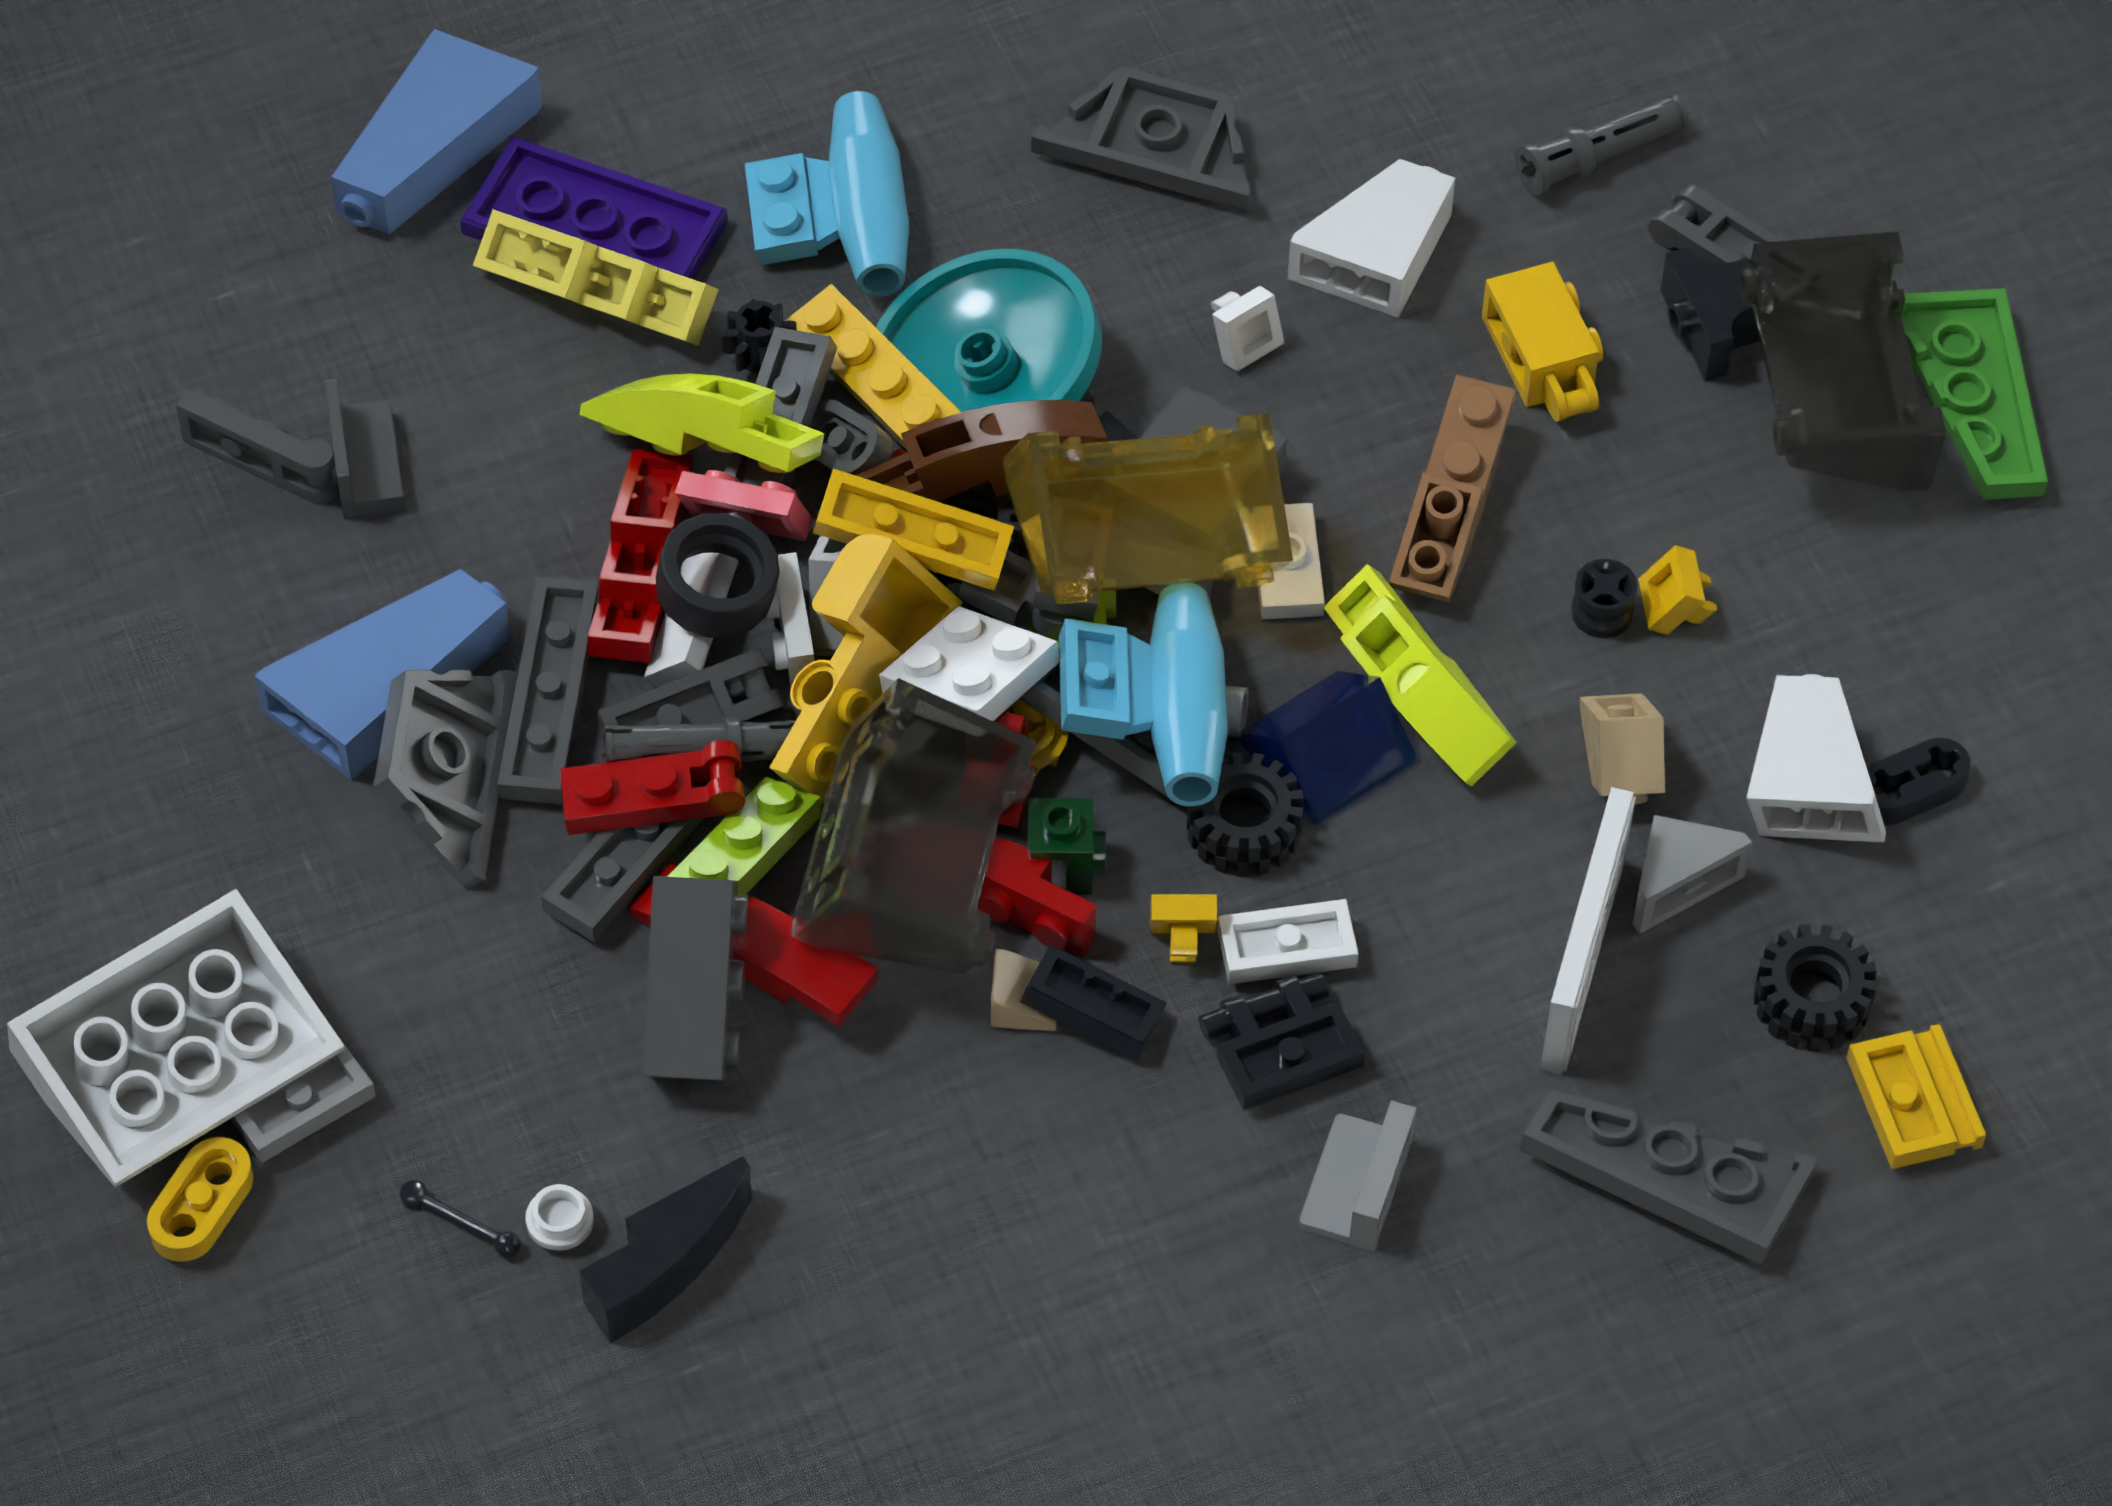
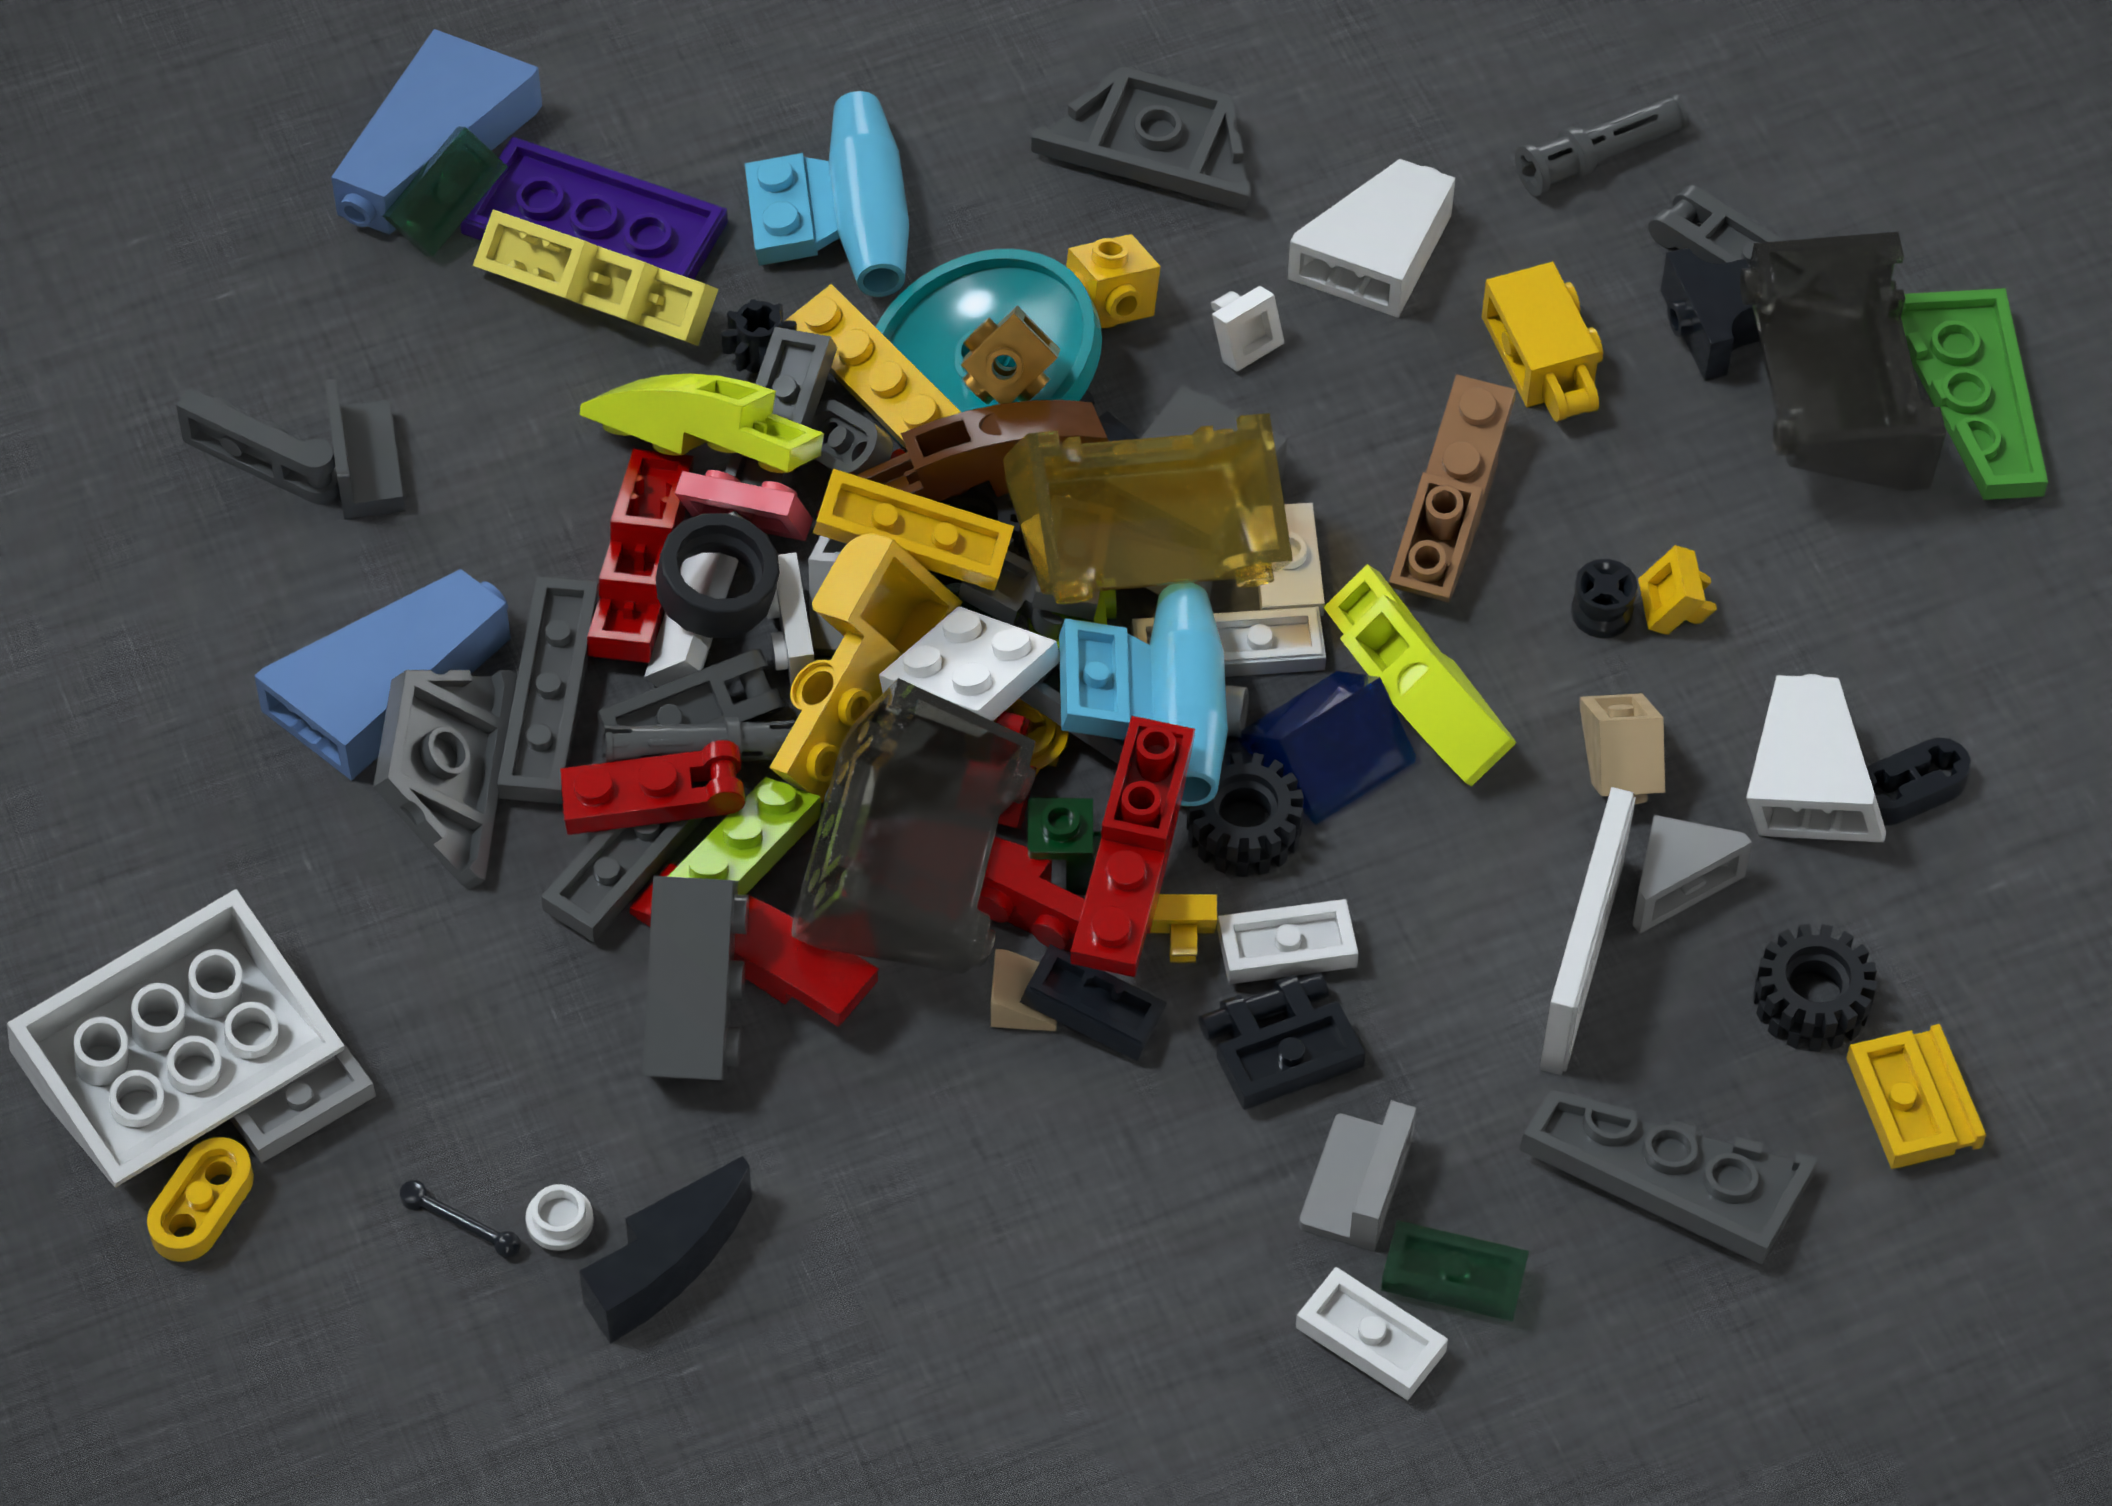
(445, 191): none -> clear green plate
(1021, 340): none -> pearl gold brick
(1117, 277): none -> yellow brick
(1133, 846): none -> red slope
(1263, 640): none -> white tile
(1371, 1333): none -> white plate
(1454, 1270): none -> clear green plate

